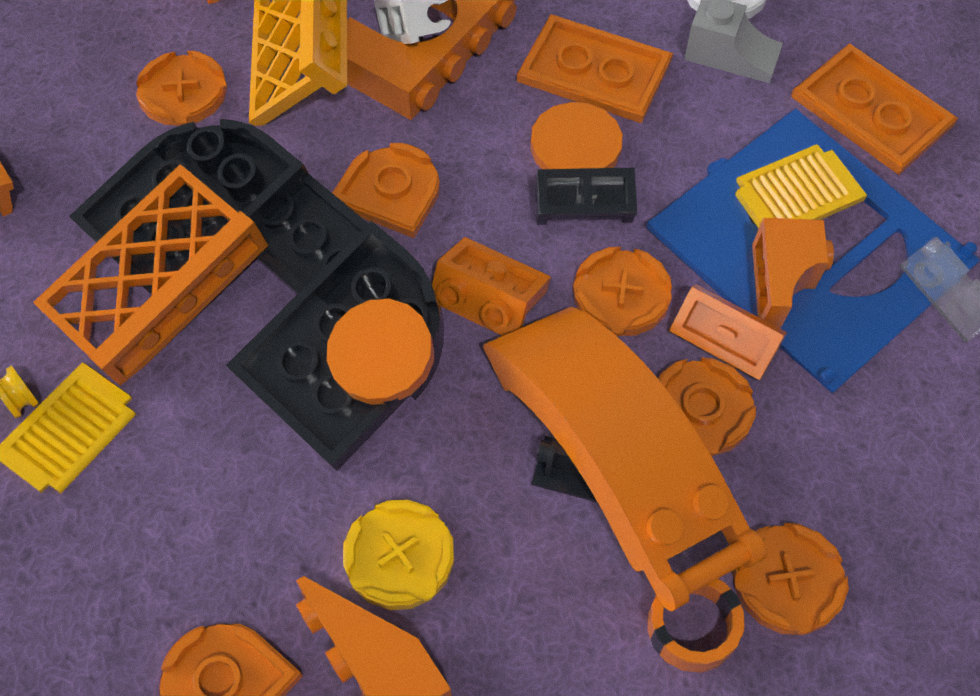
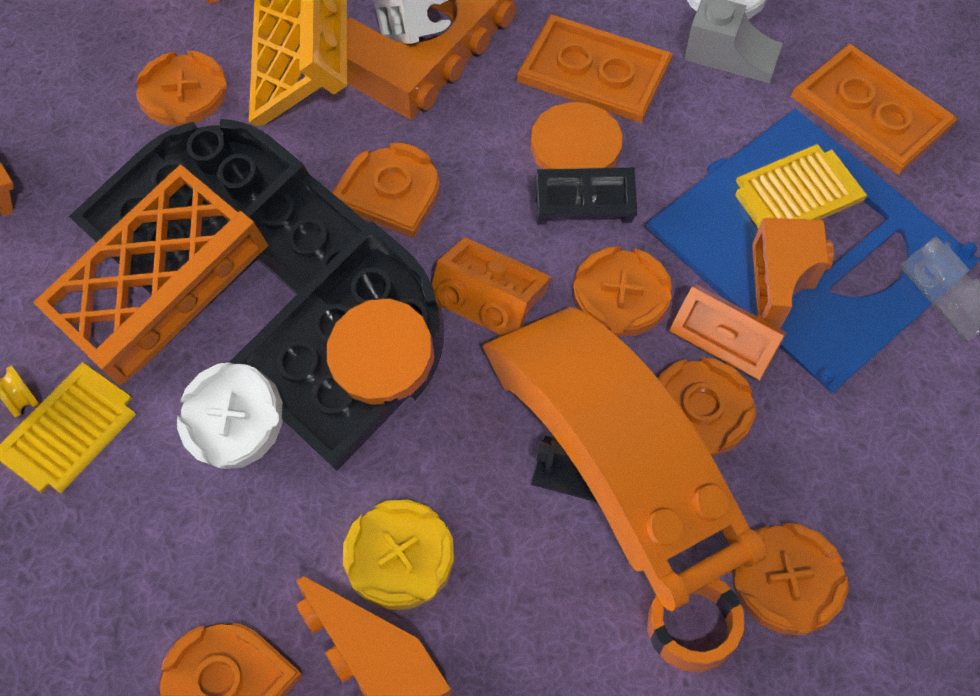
(230, 415): none -> white tile

